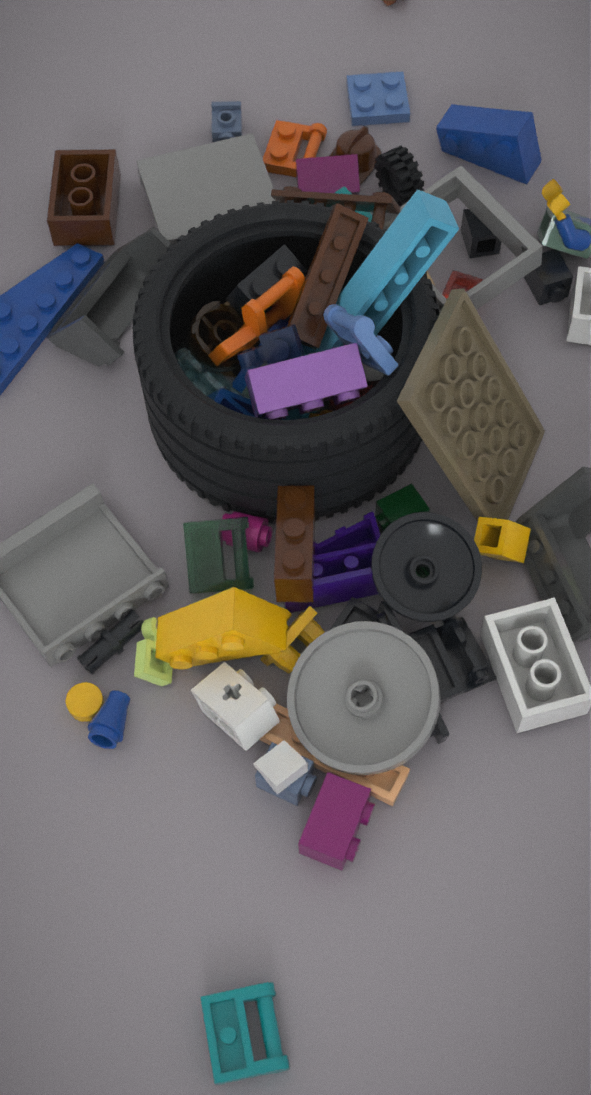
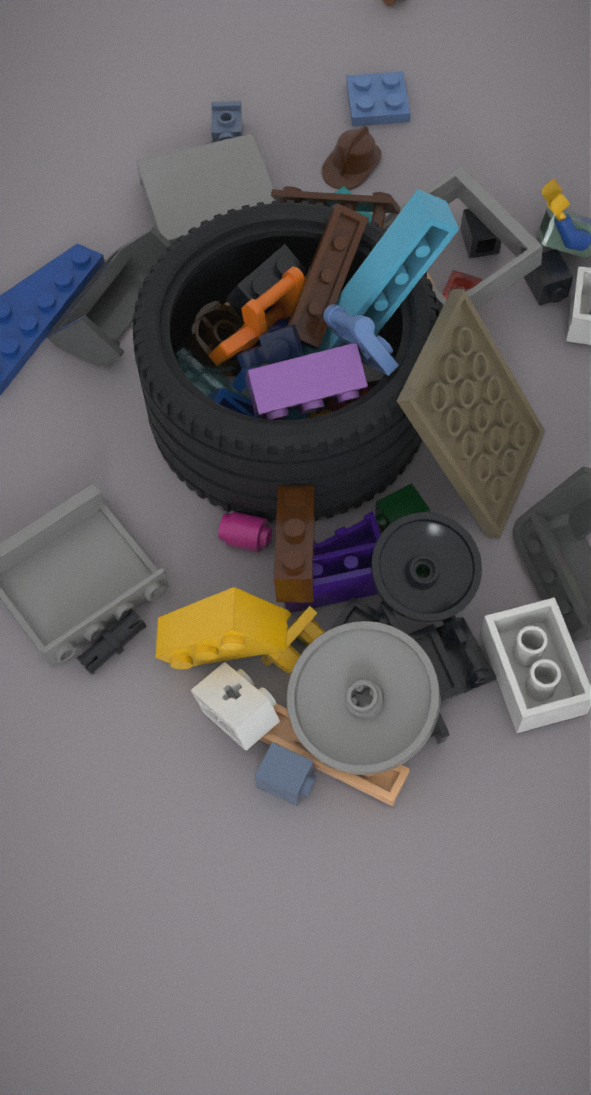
(84, 197): reddish brown brick -> none
(84, 701): yellow tile -> none
(109, 722): blue cone -> none
(146, 665): yellowish green plate -> none
(206, 555): clear green plate -> none
(230, 1037): teal plate -> none
(281, 766): white slope -> none
(286, 142): orange plate -> none
(328, 174): magenta brick -> none
(335, 822): magenta brick -> none
(398, 174): black tyre -> none
(492, 139): blue wedge -> none
(502, 539): yellow brick -> none

